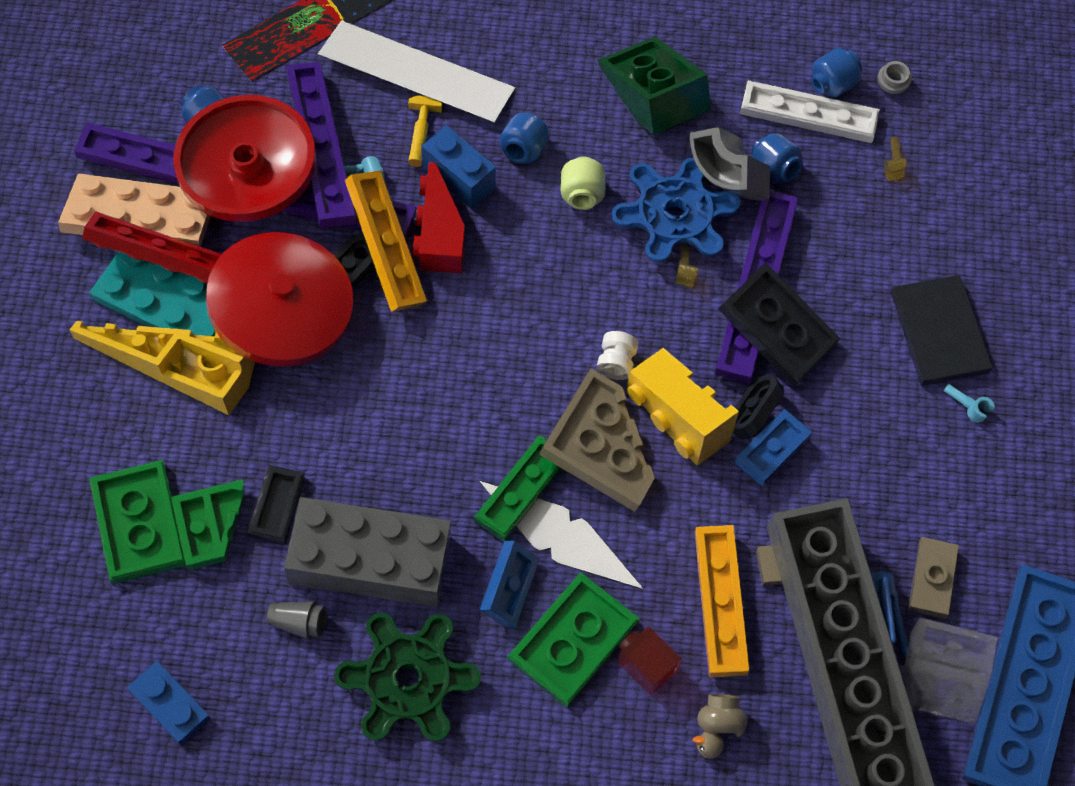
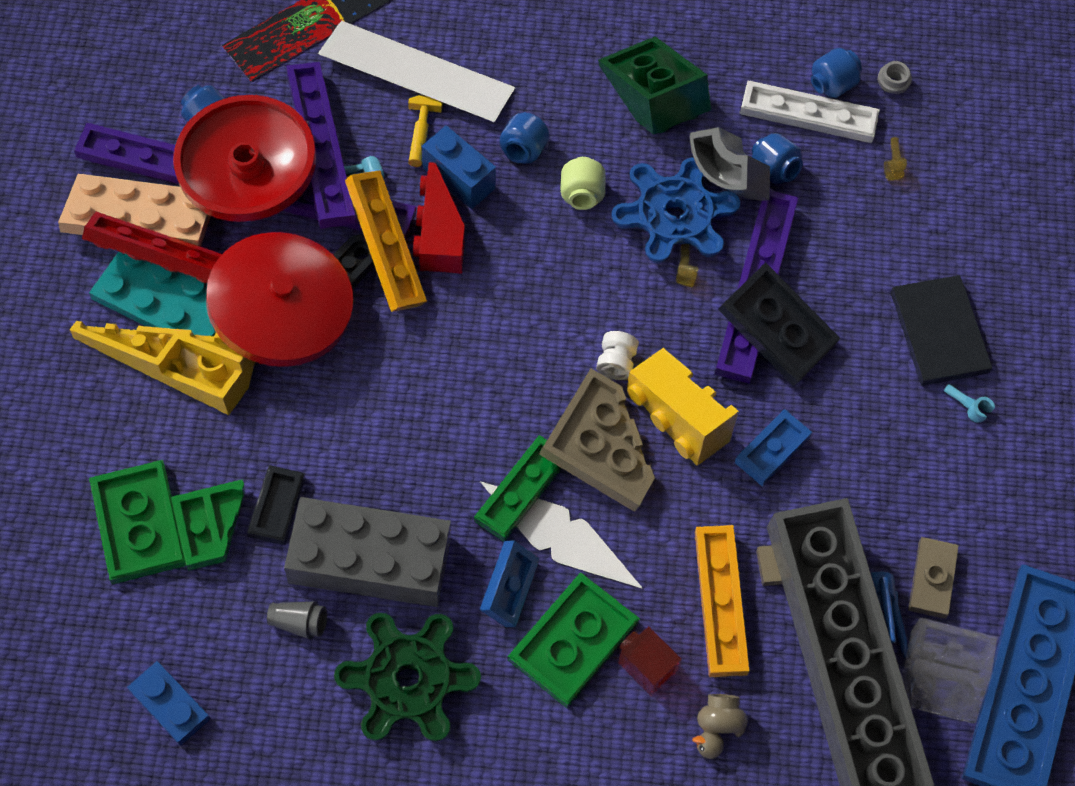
(757, 406): black plate -> none

